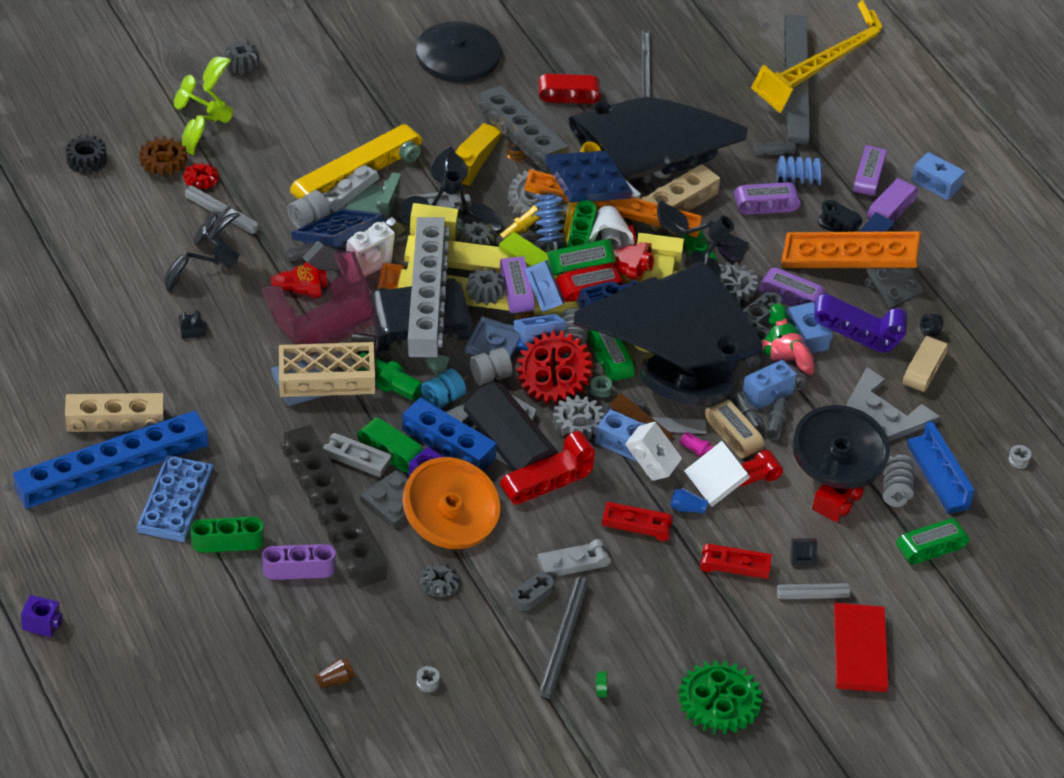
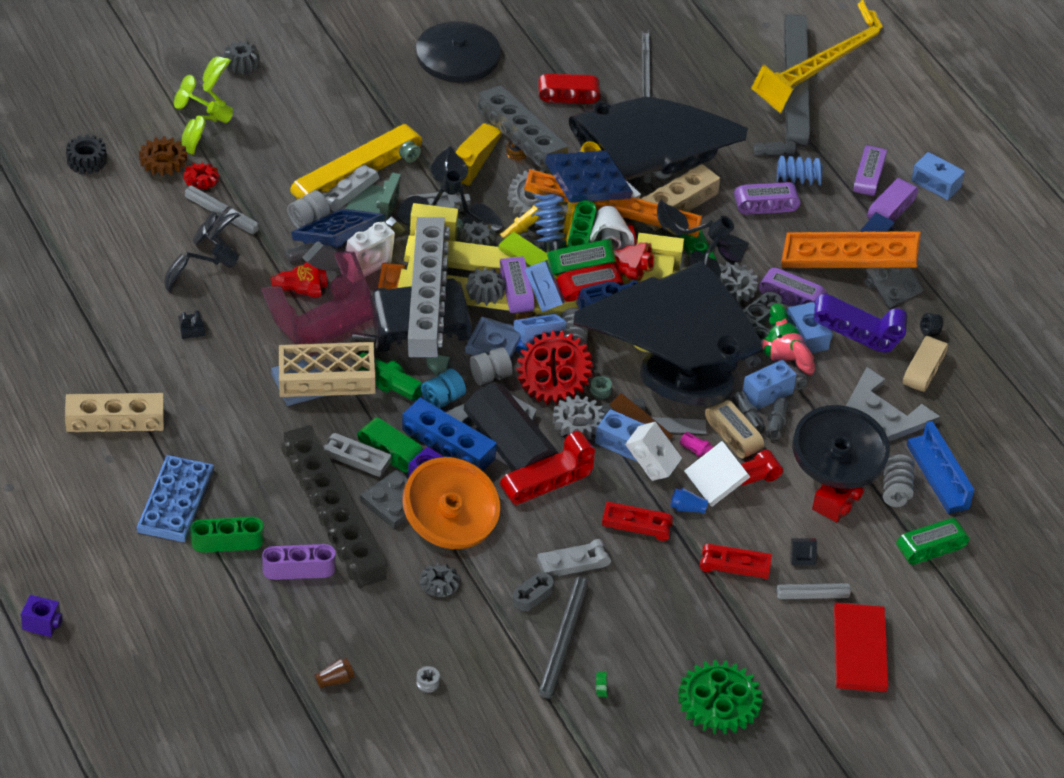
(109, 459): blue brick -> none
(611, 356): green beam -> none
(839, 219): black piece -> none
(1019, 456): light grey bush -> none

